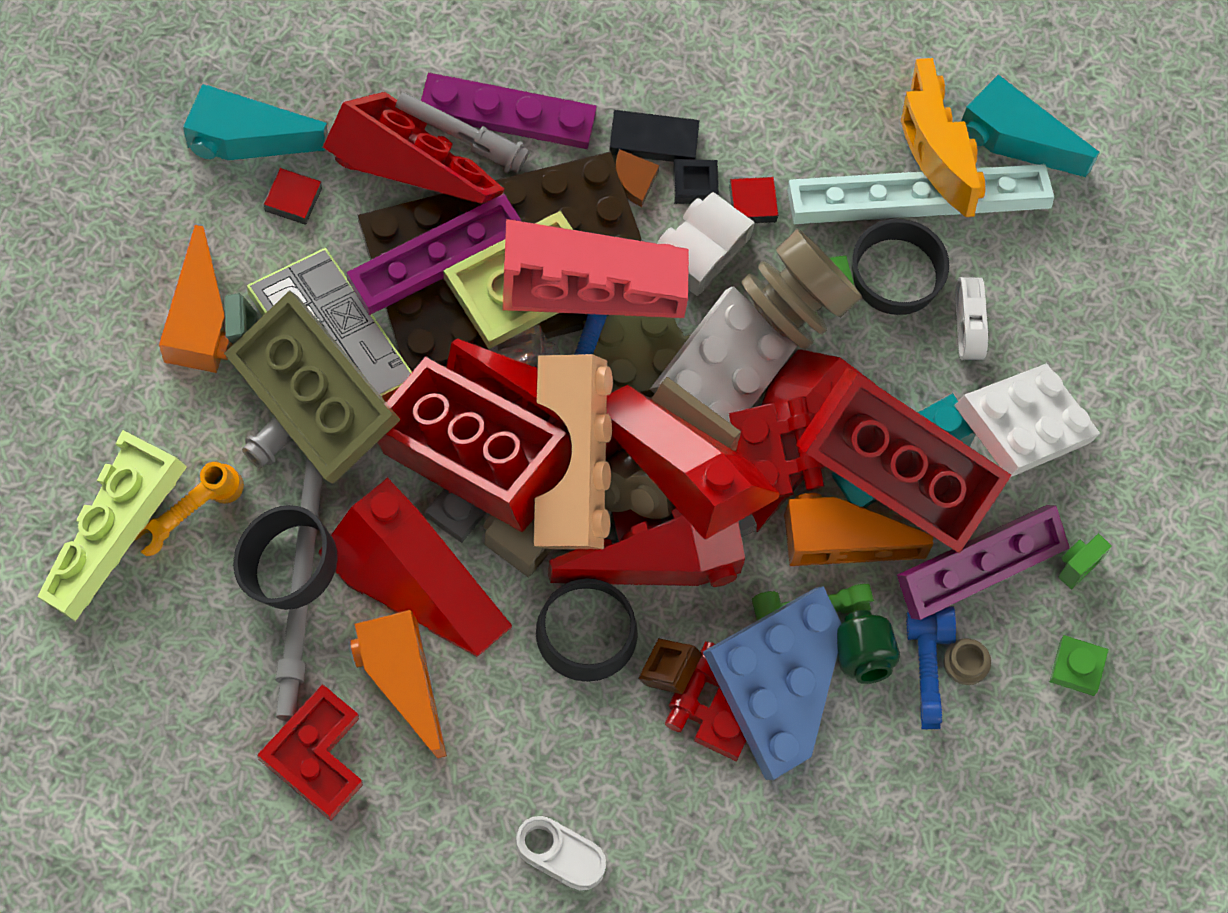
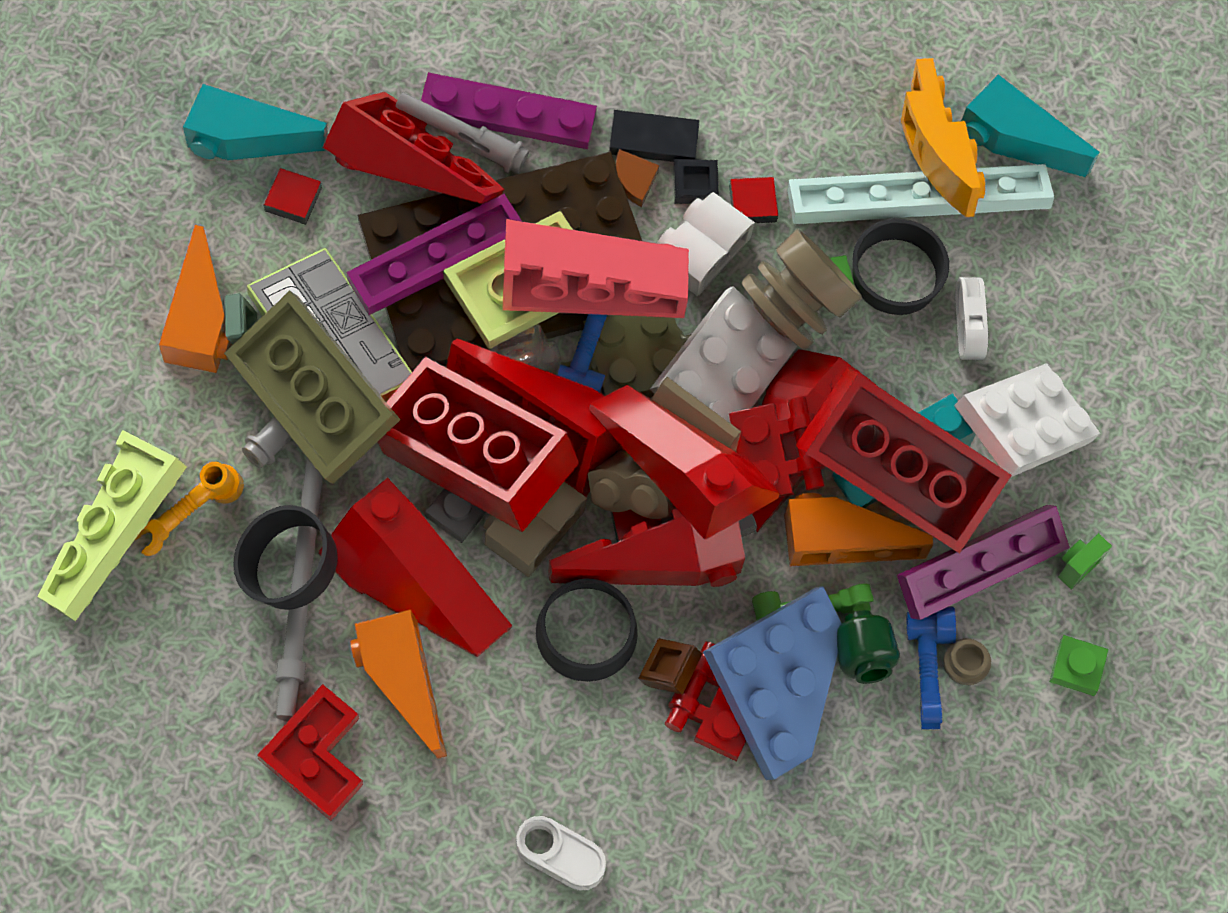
(574, 509): light nougat arch -> none

